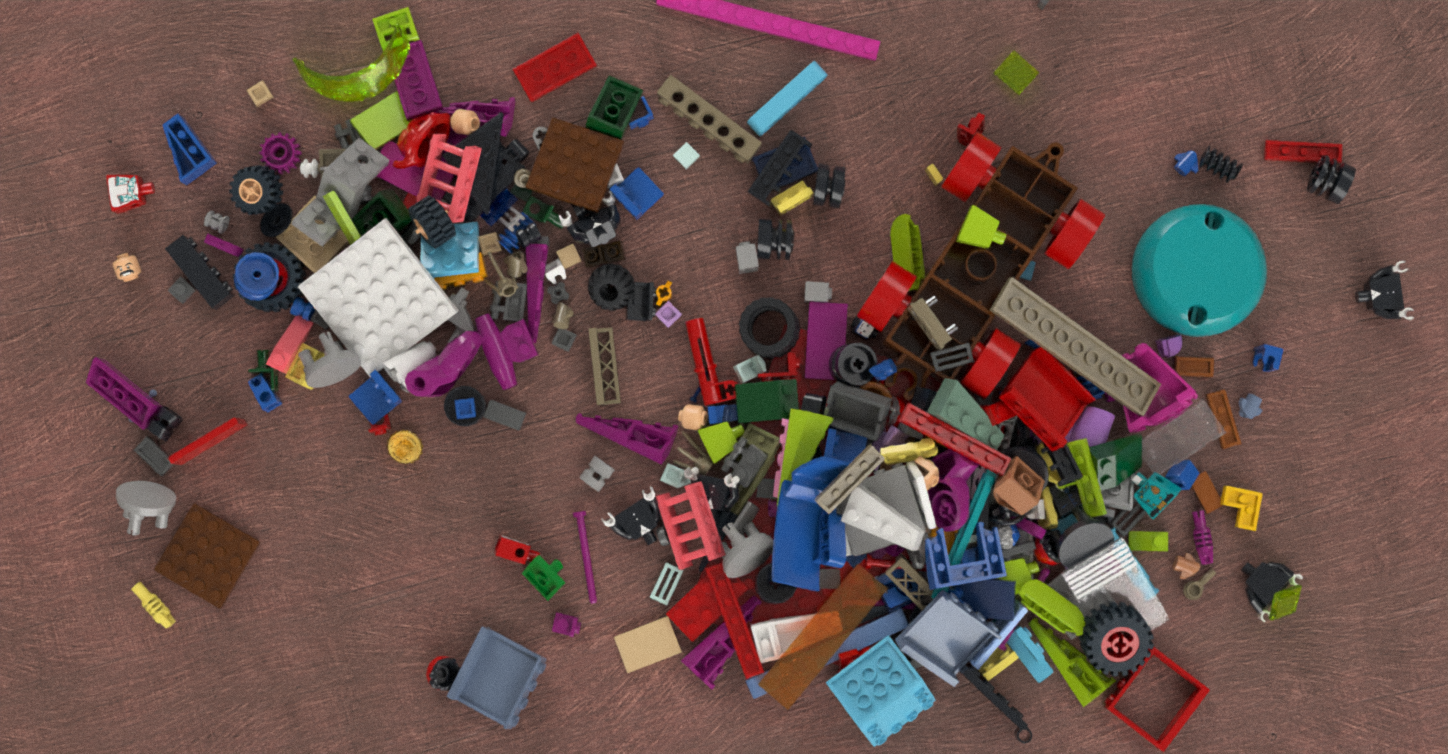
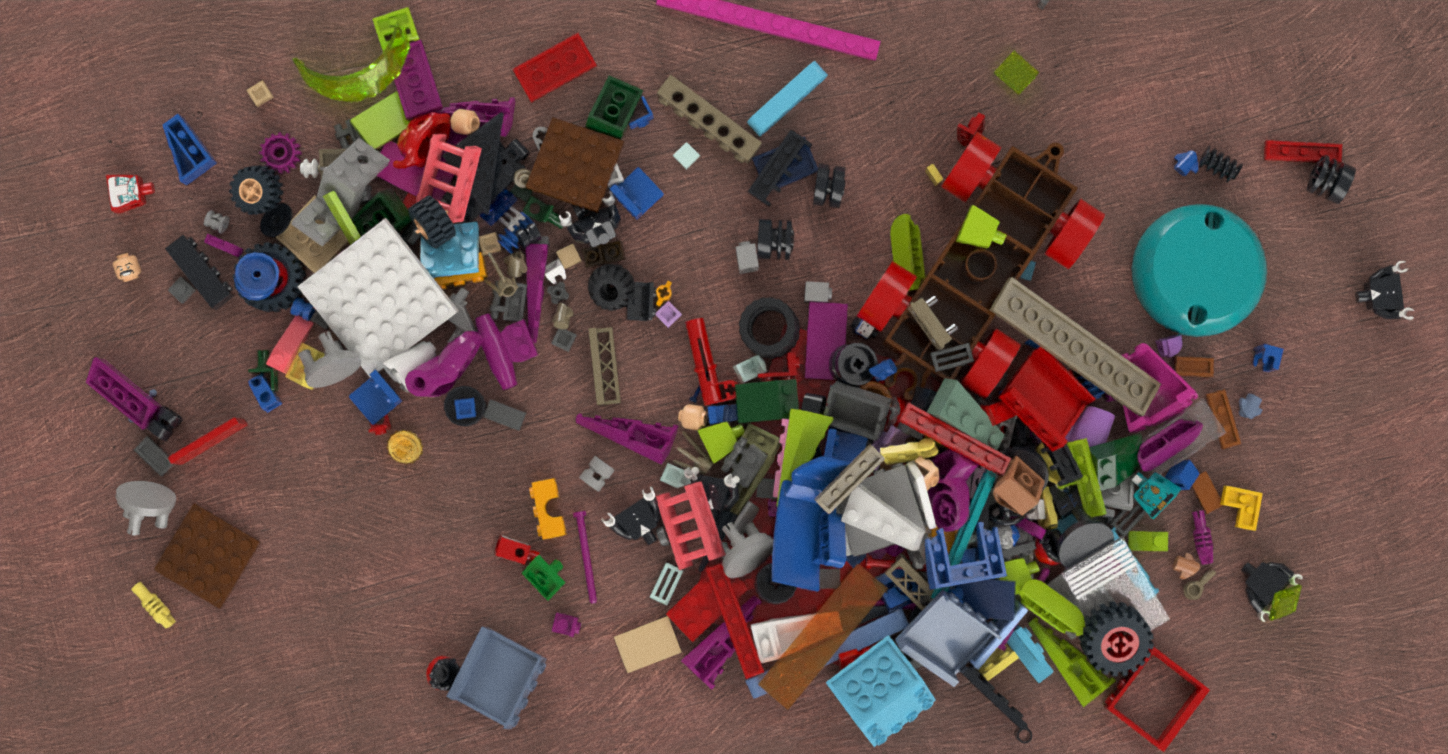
(543, 492): none -> light orange arch
(792, 197): light yellow bracket -> none
(1168, 443): none -> magenta brick

